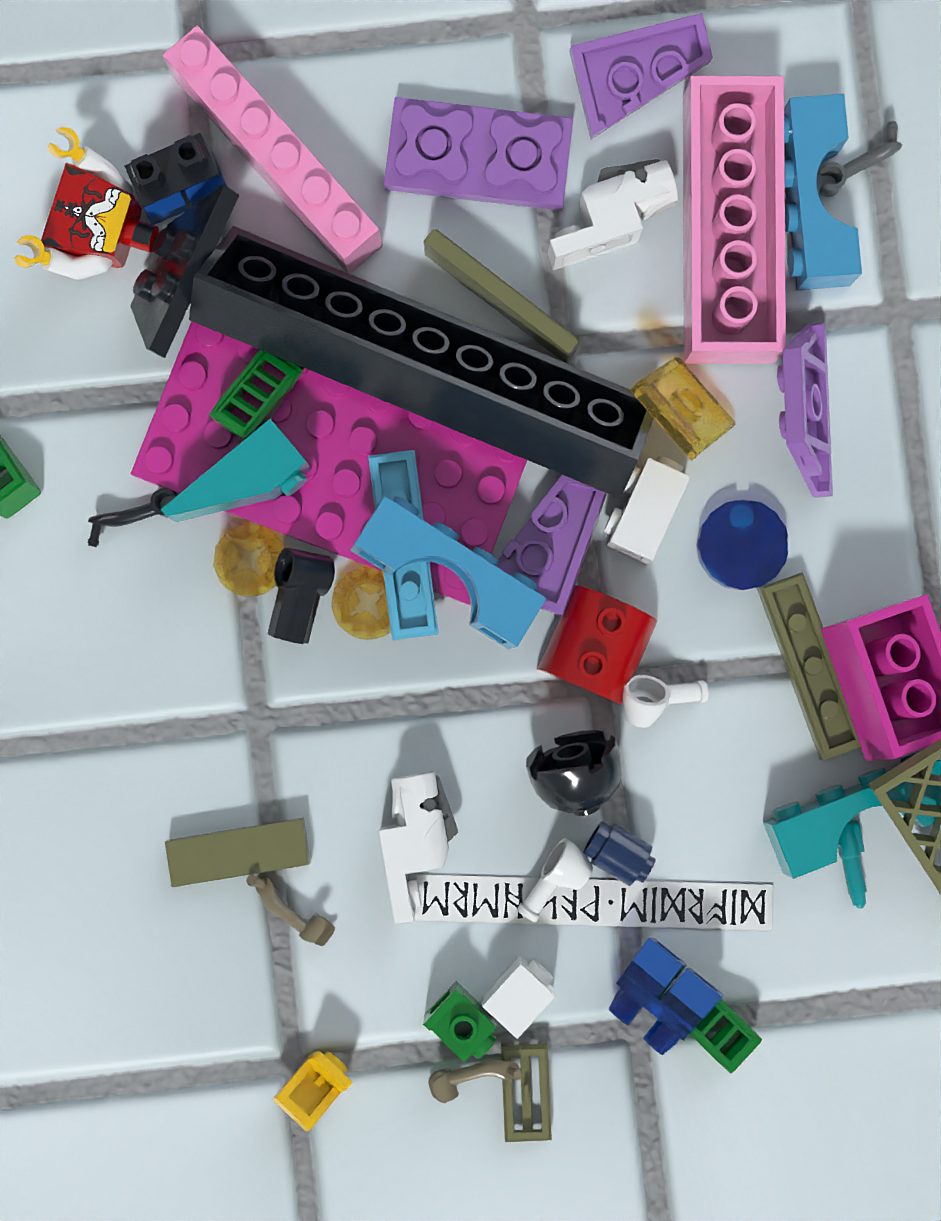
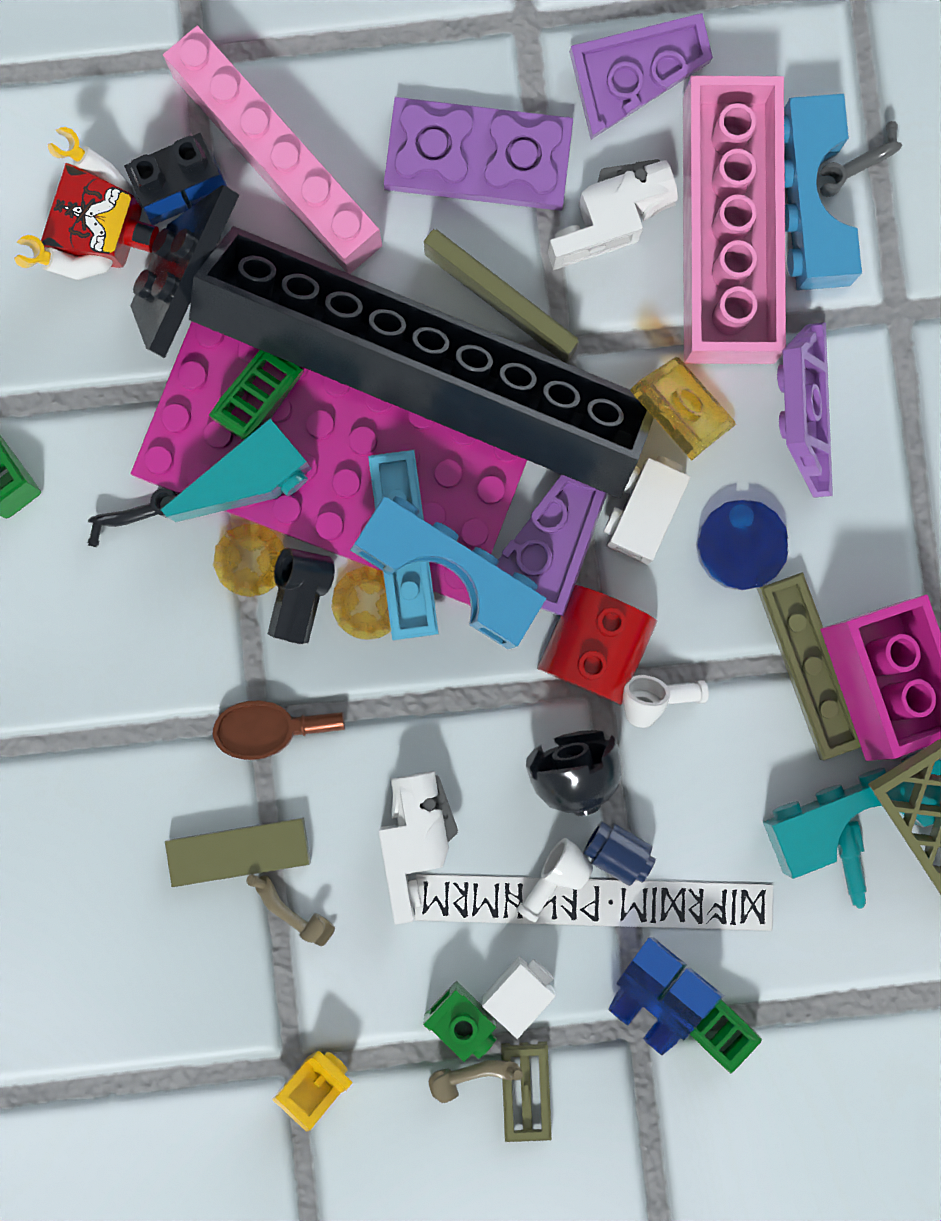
(263, 728): none -> copper piece

